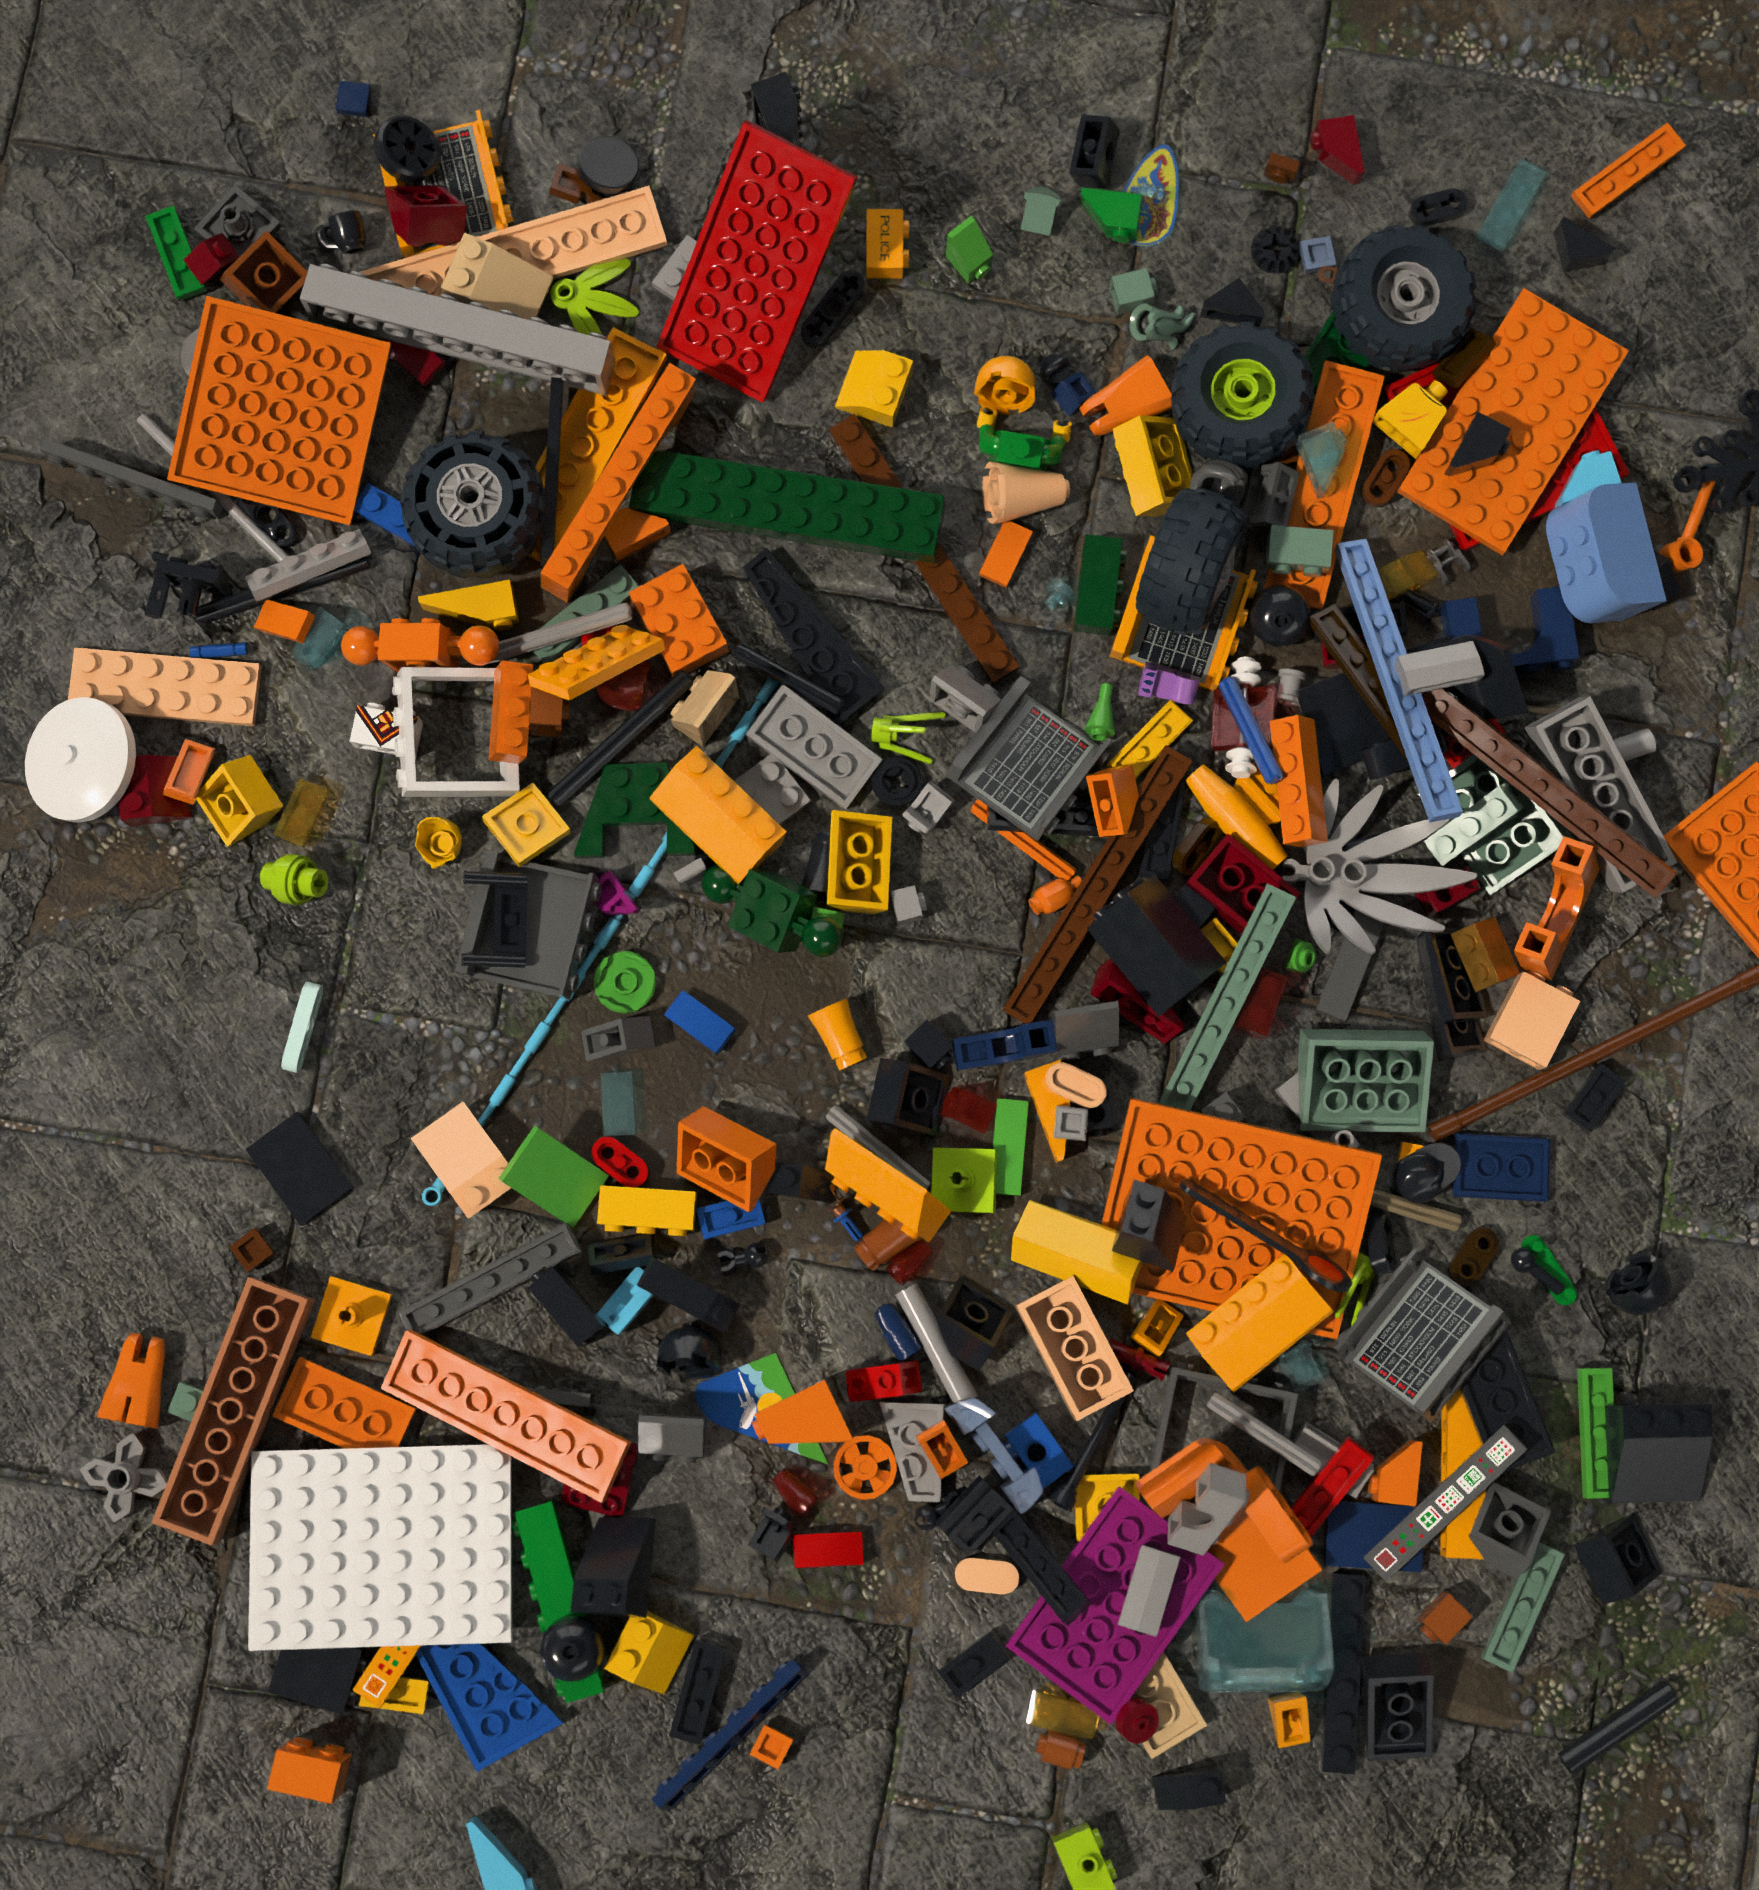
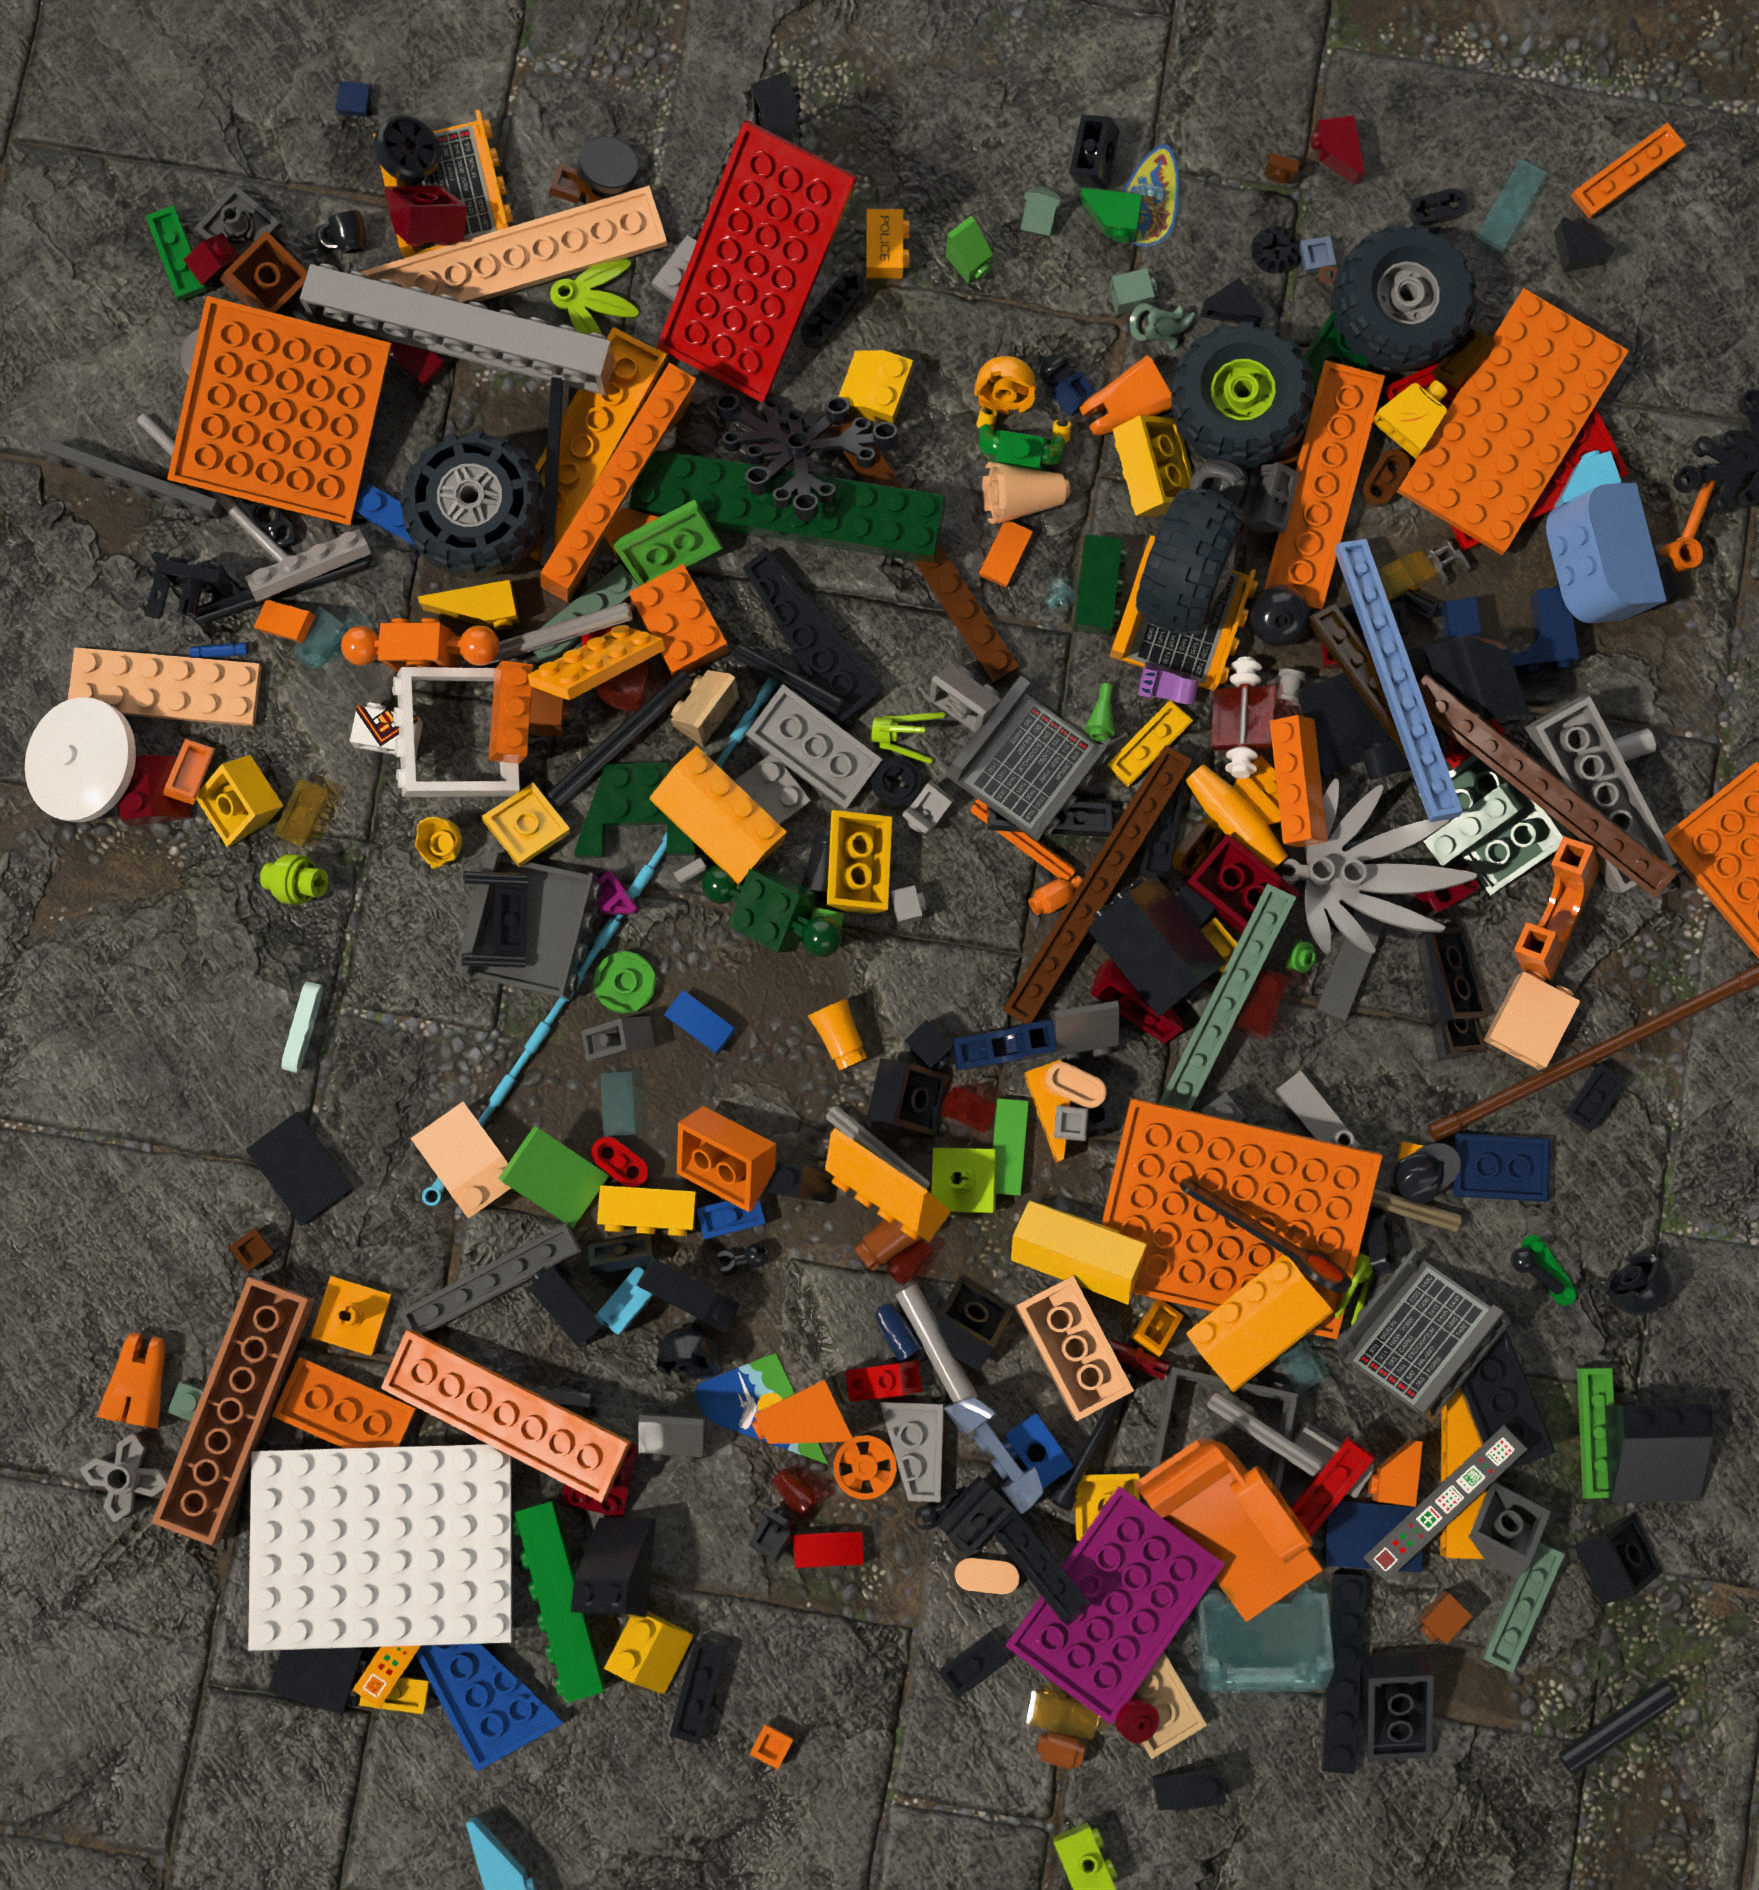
(310, 1770): orange brick -> none
(495, 279): tan slope -> none
(586, 1644): black cylinder -> none
(667, 542): none -> bright green tile
(721, 1742): dark blue plate -> none
(799, 446): none -> black plant
(841, 1214): blue piece -> none
(941, 1449): orange slope -> none
(1113, 799): orange slope -> none
(1149, 1590): light grey piece -> none
(1150, 1226): black slope -> none
(1218, 1499): light grey arch -> none
(1250, 730): blue axle -> none
(1290, 1718): light orange slope -> none
(1299, 550): sand green brick -> none
(1321, 454): clear light blue slope -> none
(1364, 1080): sand green slope -> none
(1439, 668): light grey piece -> none
(1474, 1256): dark brown plate -> none
(1480, 445): black slope -> none
(1485, 954): pearl gold brick -> none

